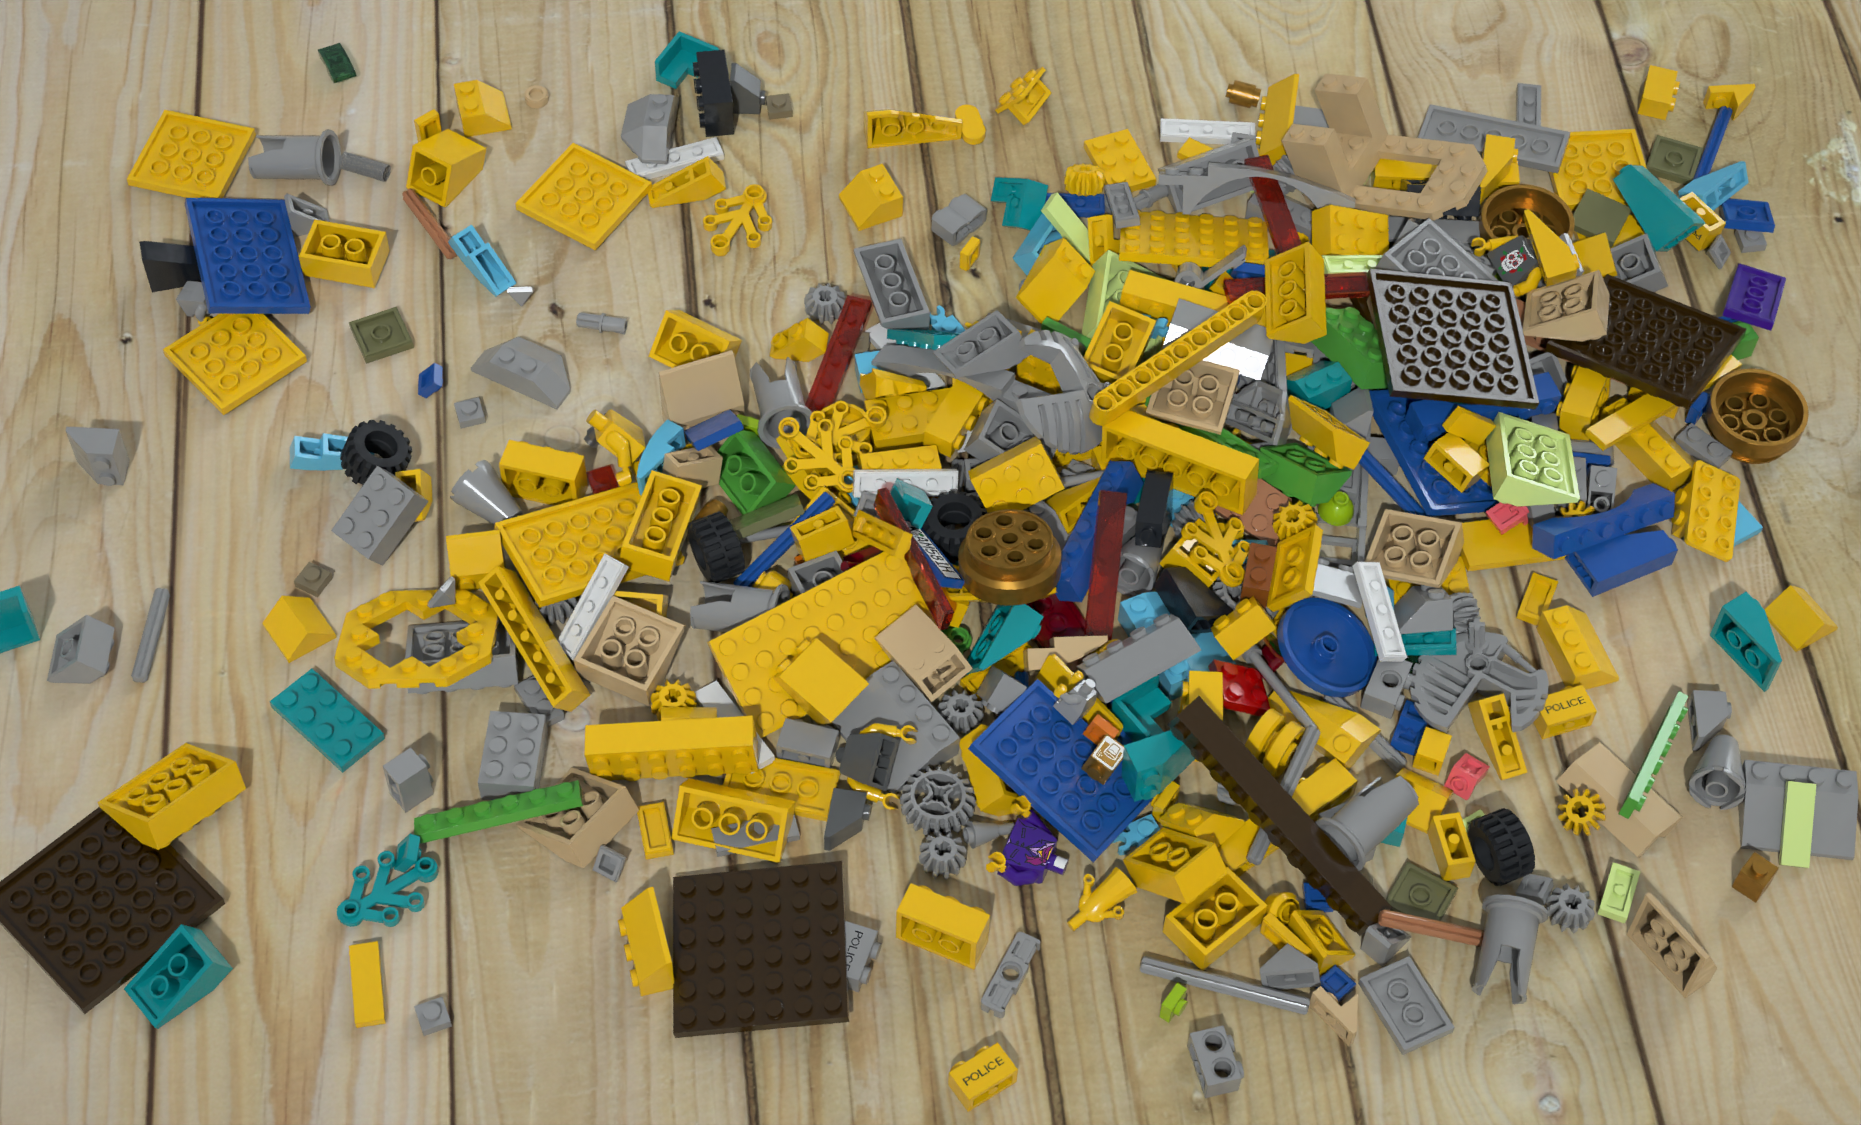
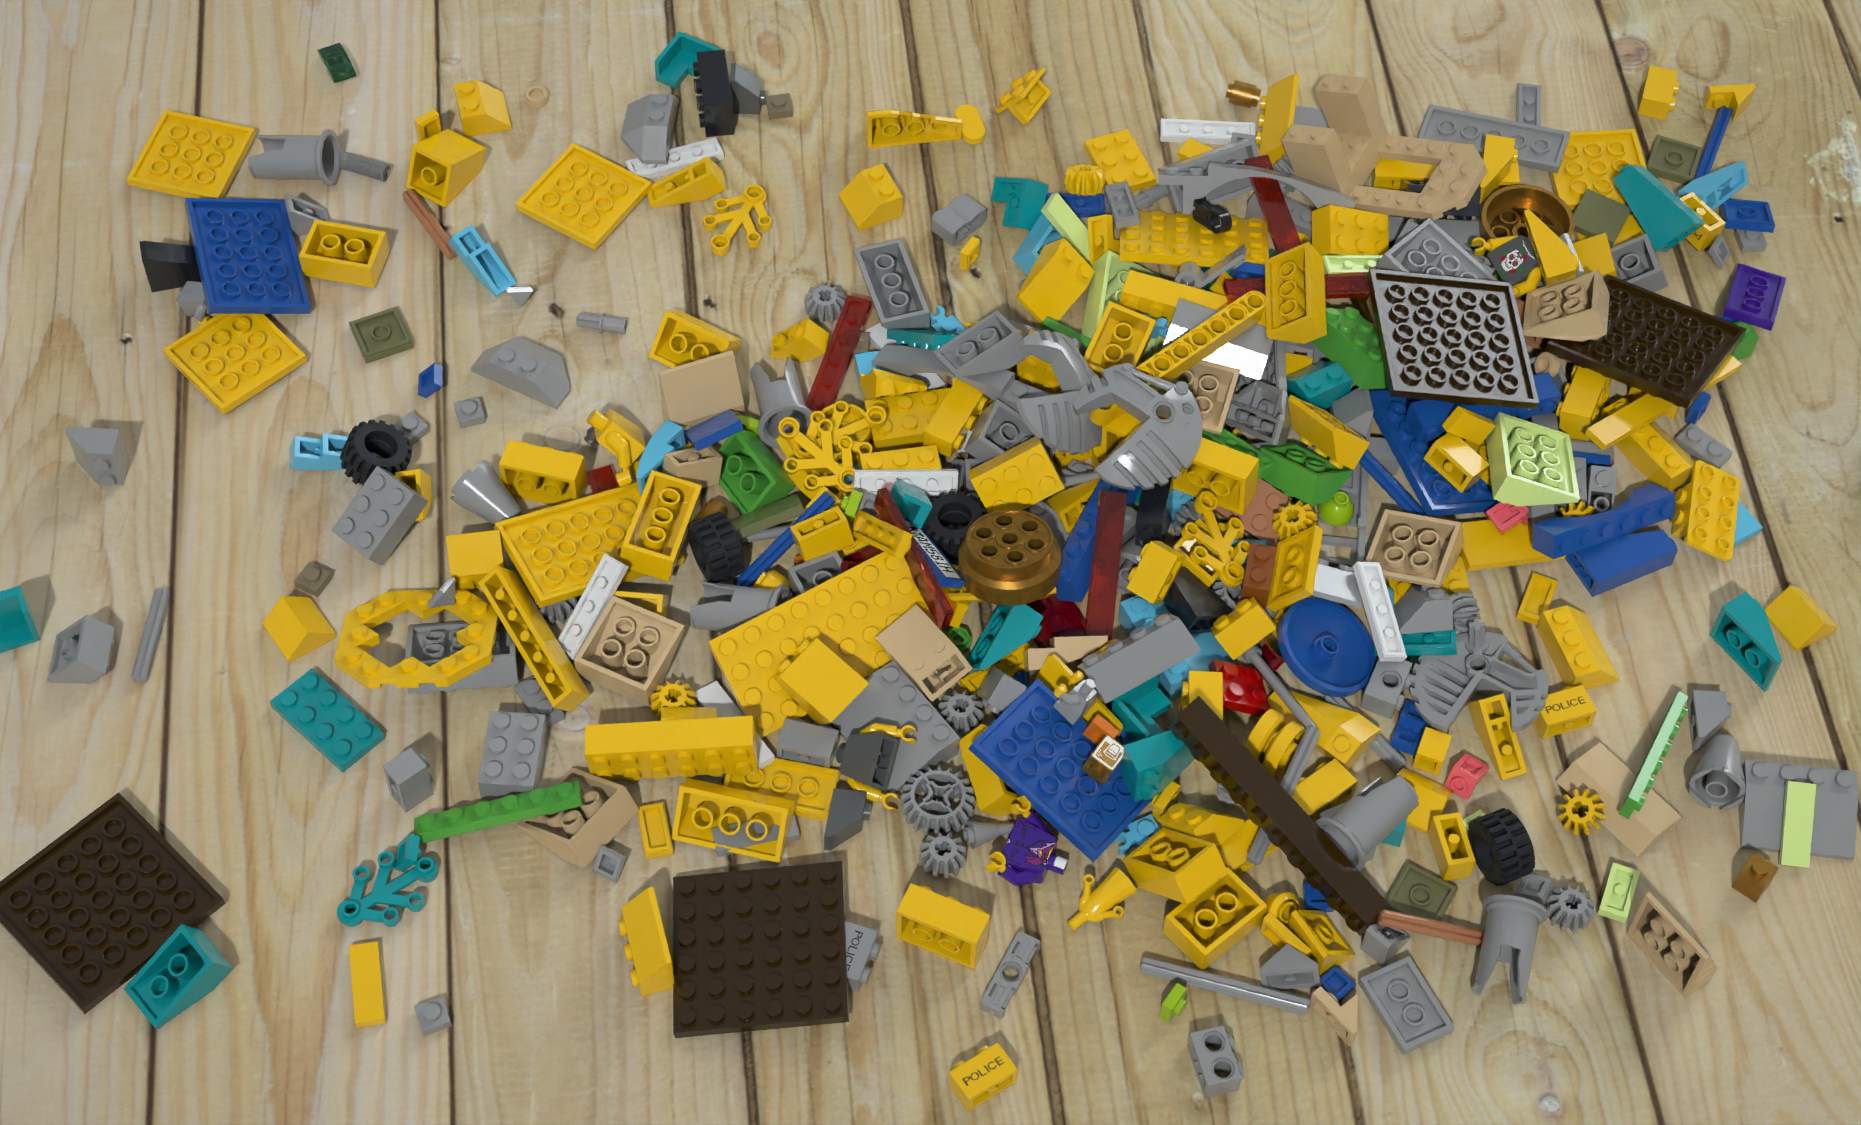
(174, 795): yellow slope -> none
(412, 427): none -> light grey plate
(850, 504): none -> lime plate
(1155, 446): none -> light grey piece
(1155, 571): none -> yellow brick
(1209, 216): none -> black piece
(1547, 363): none -> tan tile
(1756, 415): pearl gold wheel -> none

